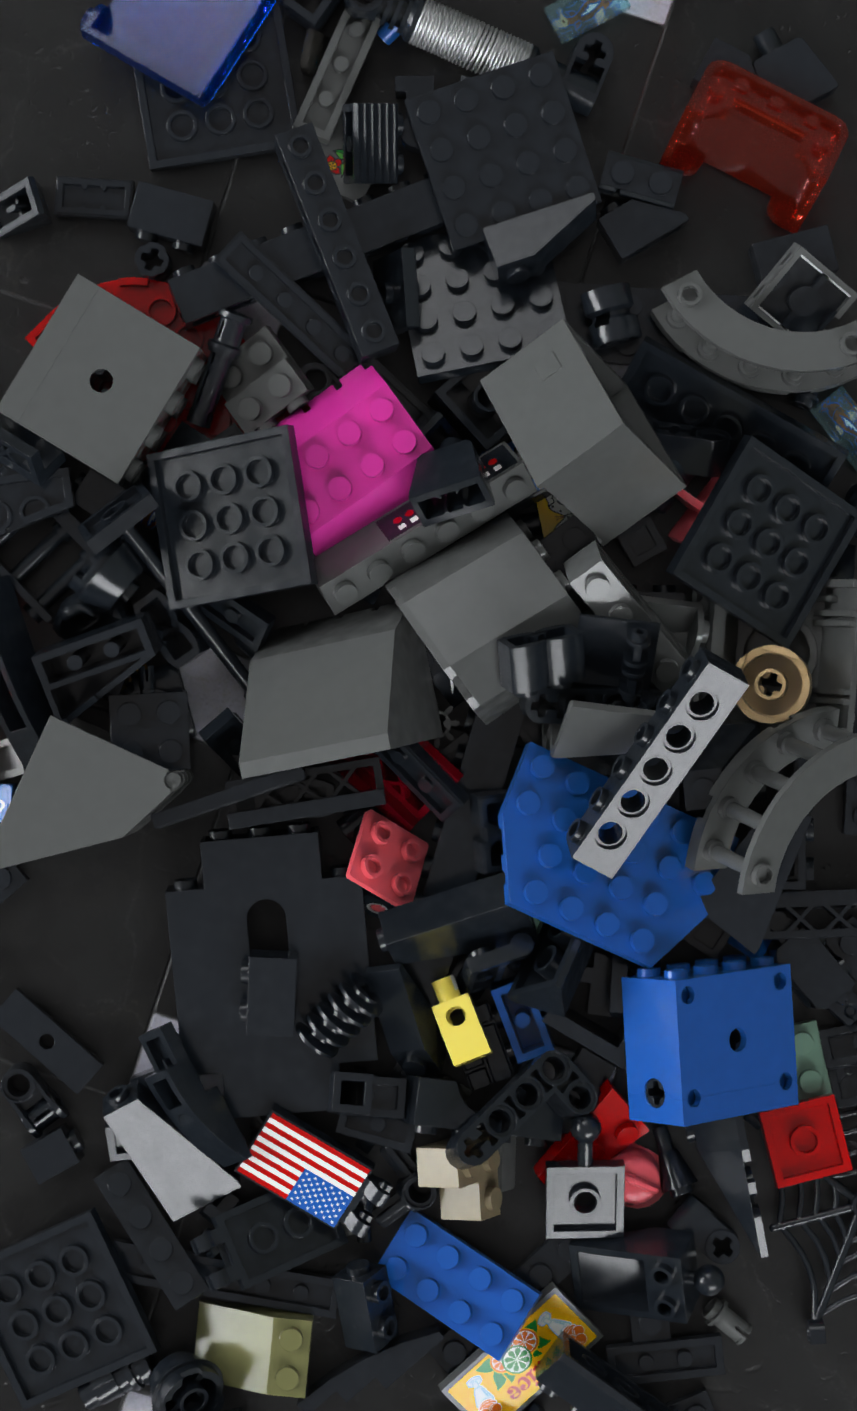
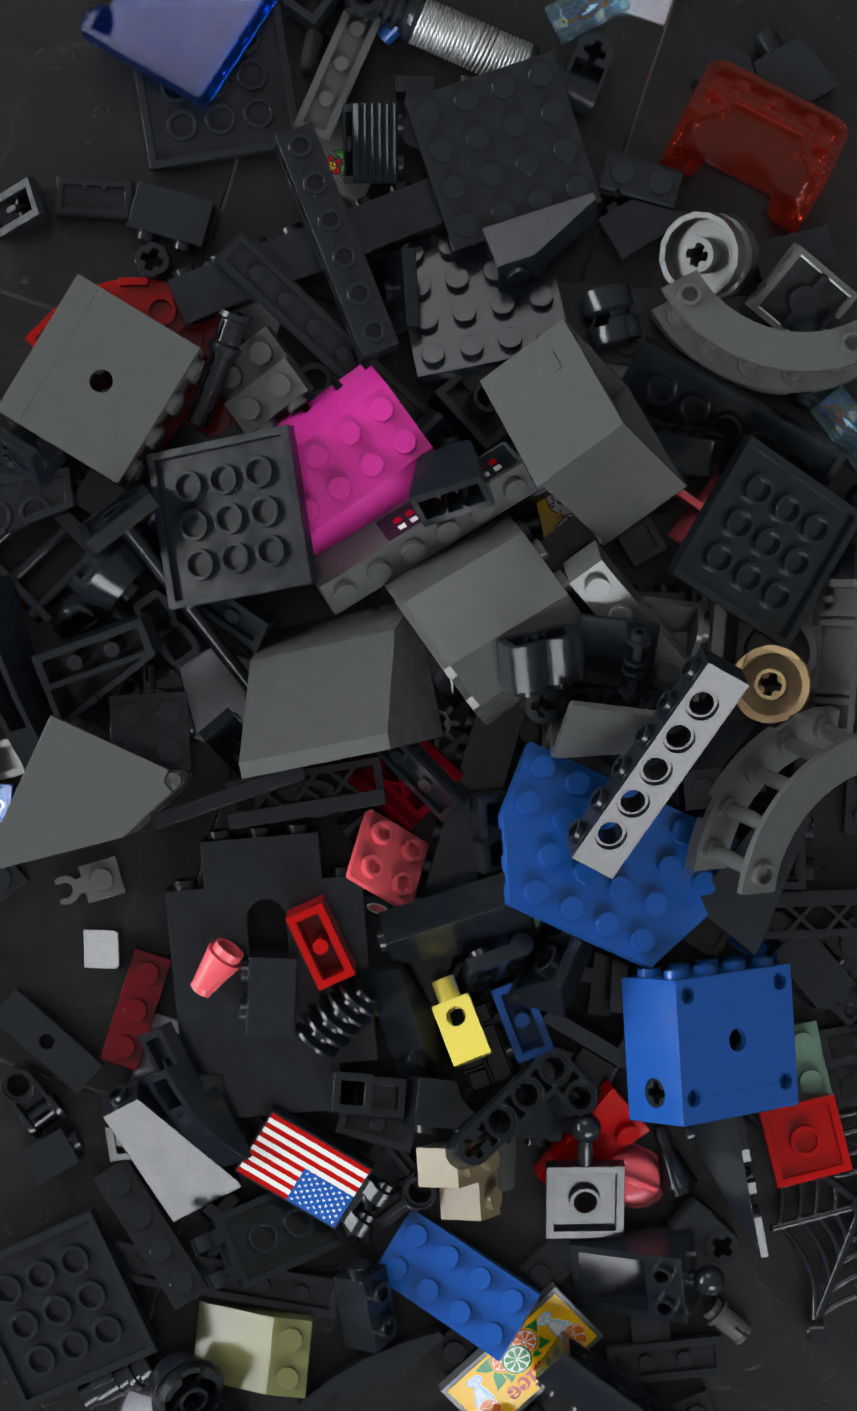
(98, 880): none -> dark grey plate
(103, 948): none -> slope
(136, 1008): none -> dark red plate
(217, 966): none -> coral cone
(321, 942): none -> red brick
(715, 246): none -> dark grey wheel

